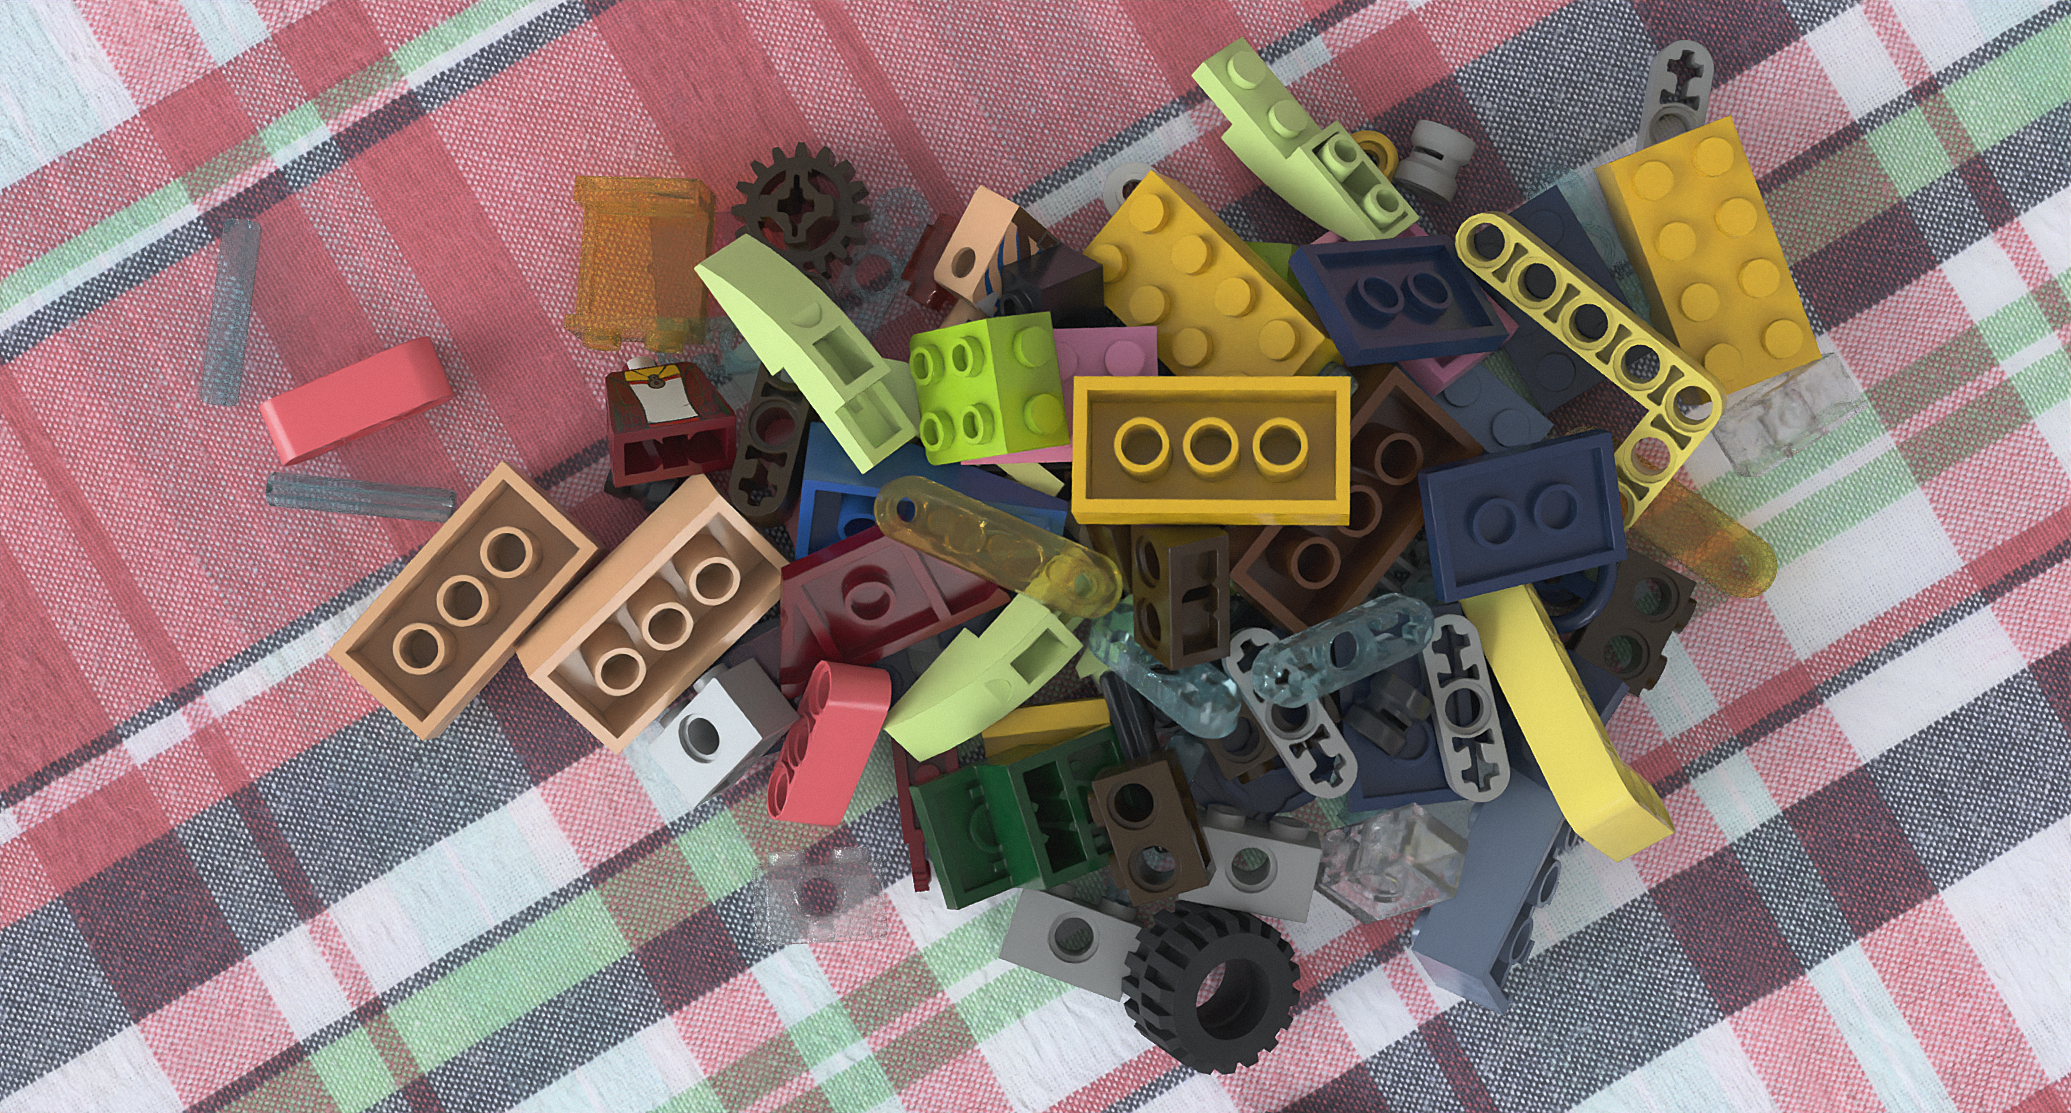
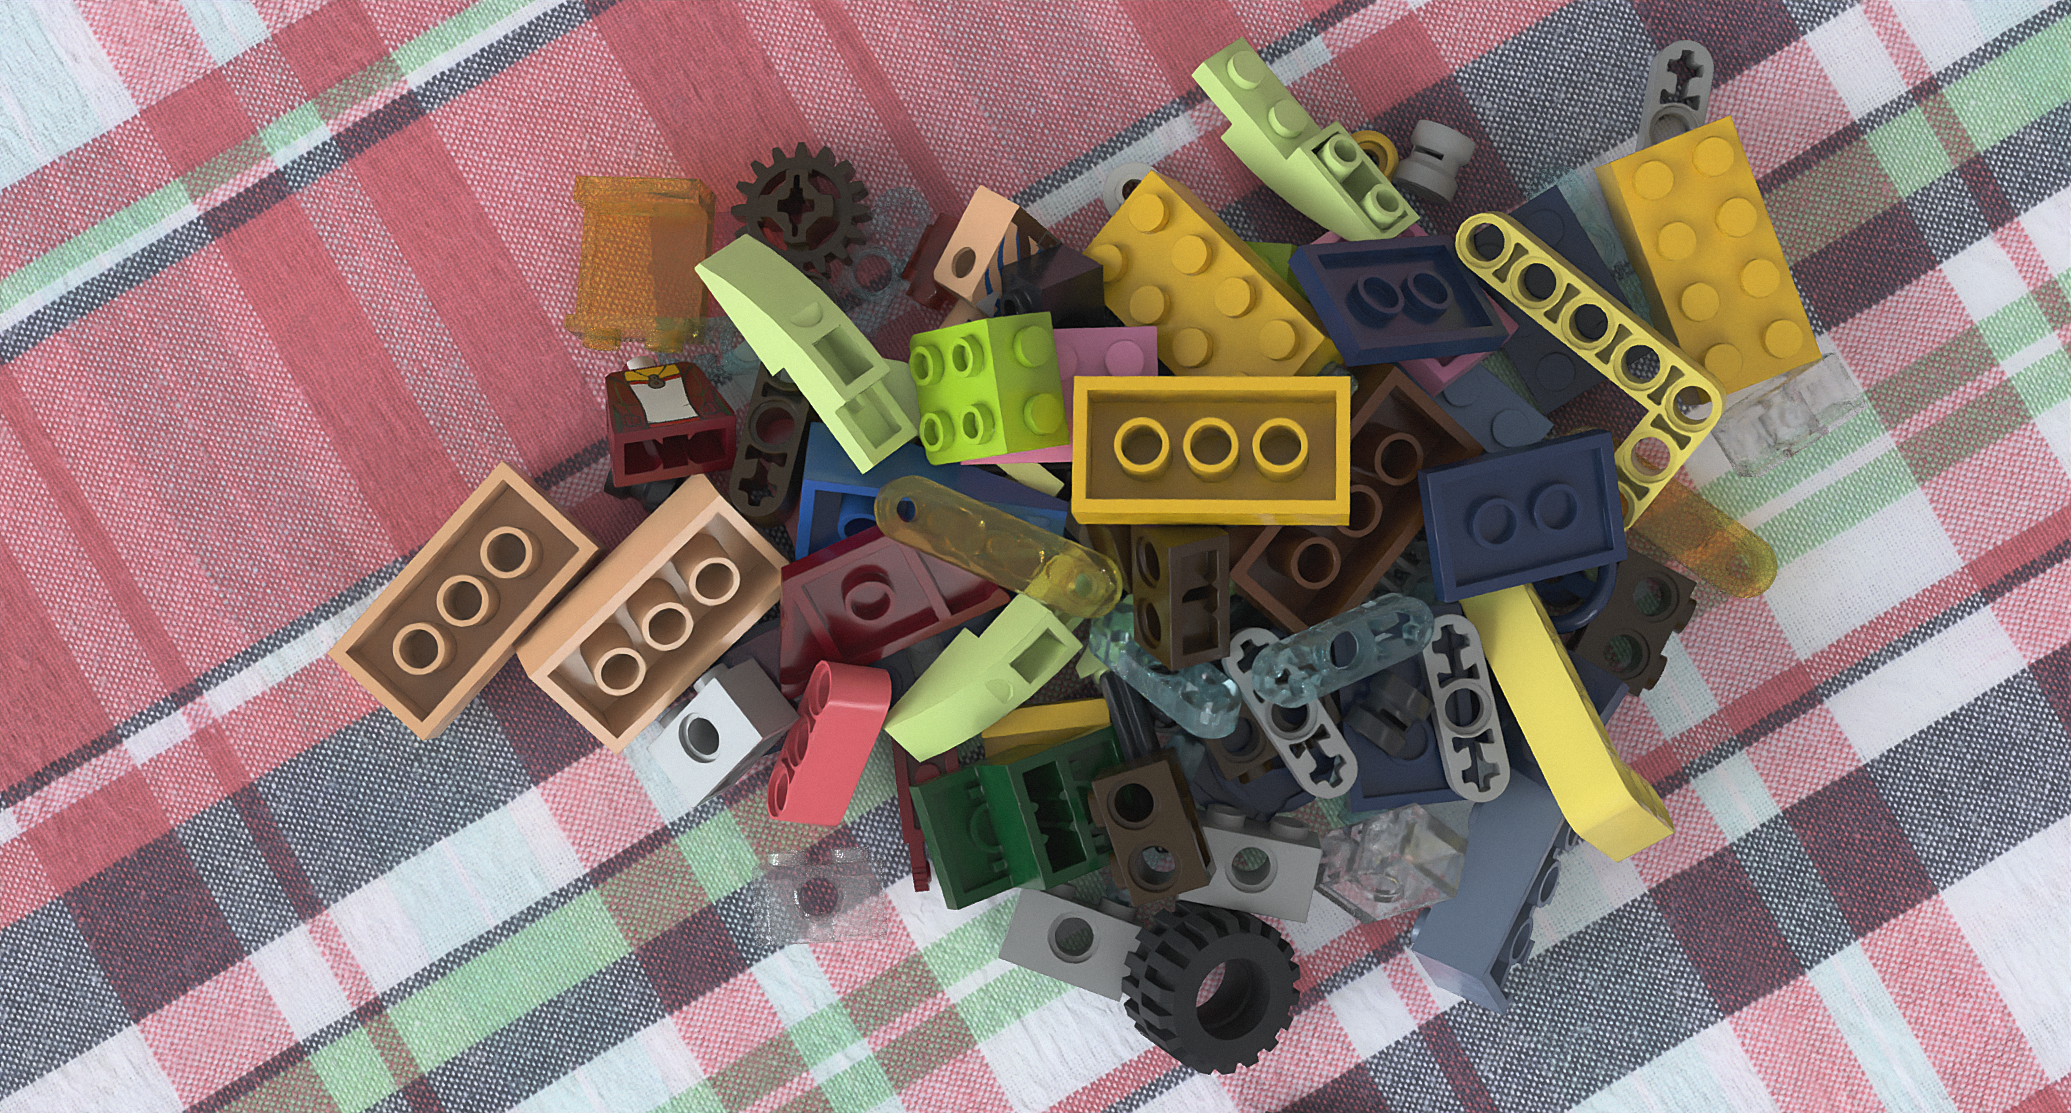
(230, 312): clear light blue axle -> none
(356, 401): coral beam -> none
(360, 497): clear light blue axle -> none

